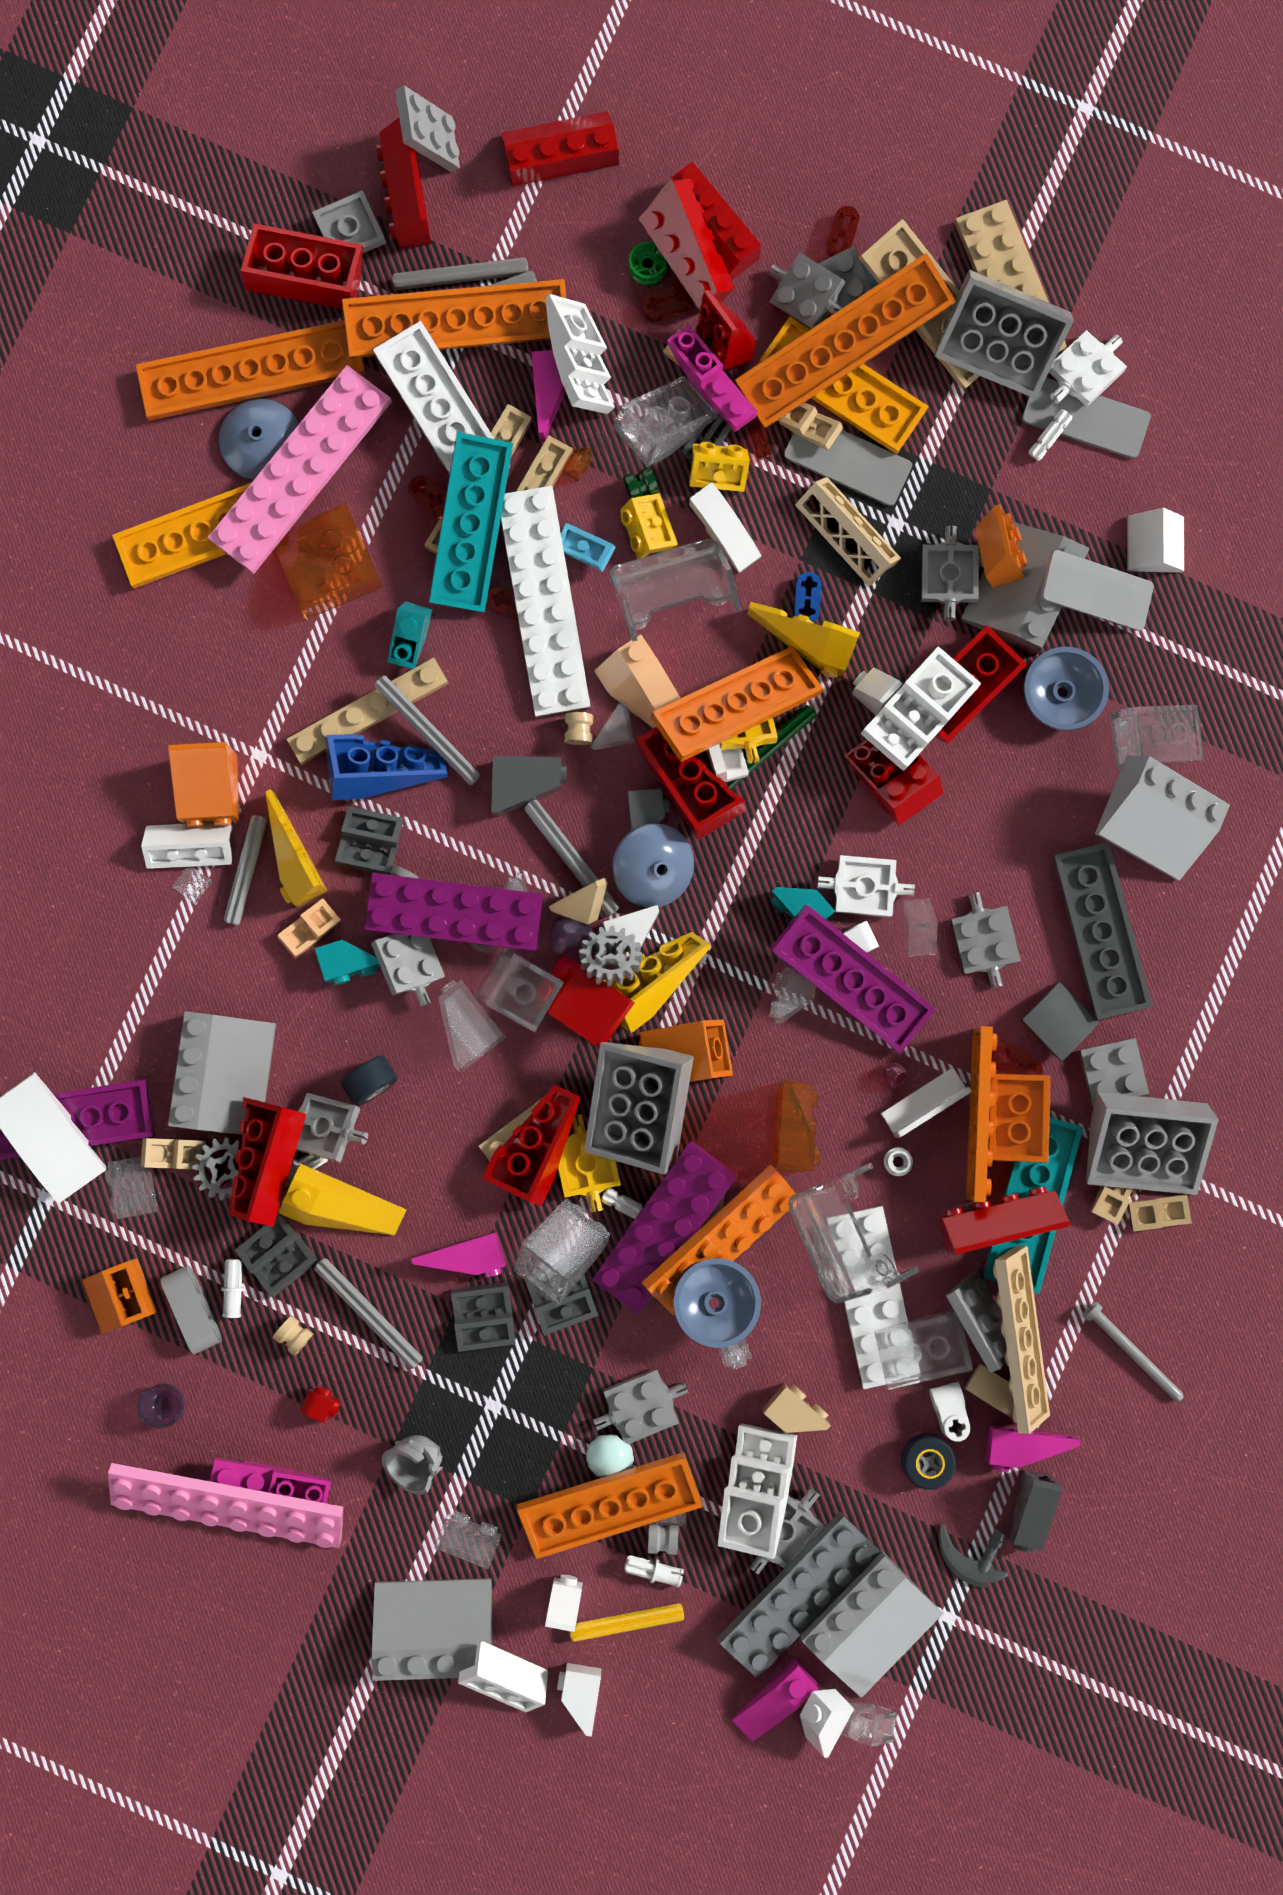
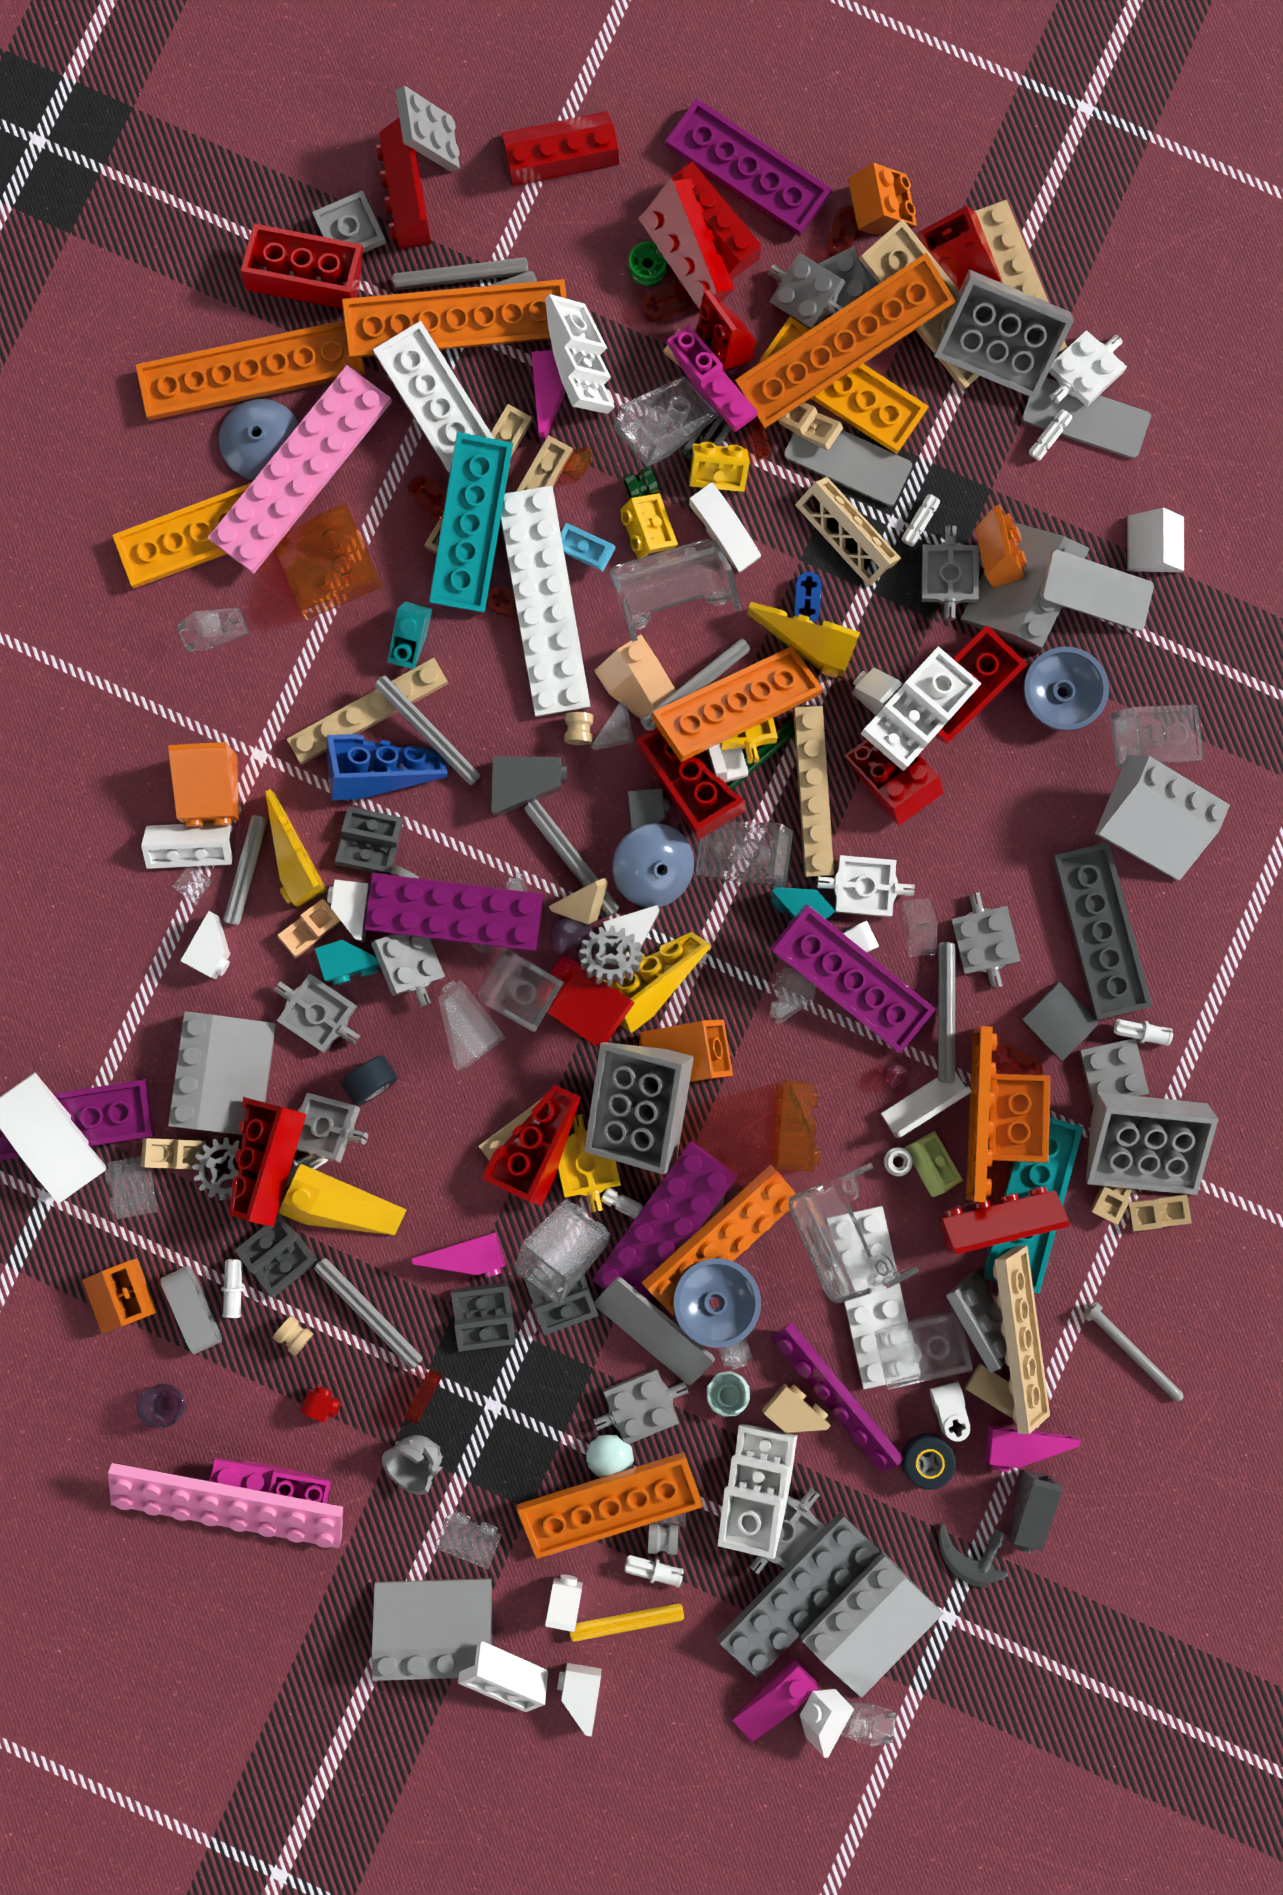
(208, 948): none -> white slope
(211, 628): none -> clear slope
(317, 1013): none -> light grey plate
(350, 904): none -> white slope
(423, 1396): none -> clear red beam
(654, 1331): none -> light grey piece
(703, 678): none -> light grey axle
(728, 1393): none -> light aqua hair
(746, 853): none -> clear slope
(748, 167): none -> magenta plate
(813, 791): none -> tan plate
(837, 1397): none -> magenta plate
(881, 199): none -> orange slope
(920, 520): none -> white axle
(934, 1164): none -> yellowish green slope
(946, 1012): none -> light grey axle
(960, 246): none -> red slope
(1144, 1032): none -> white axle

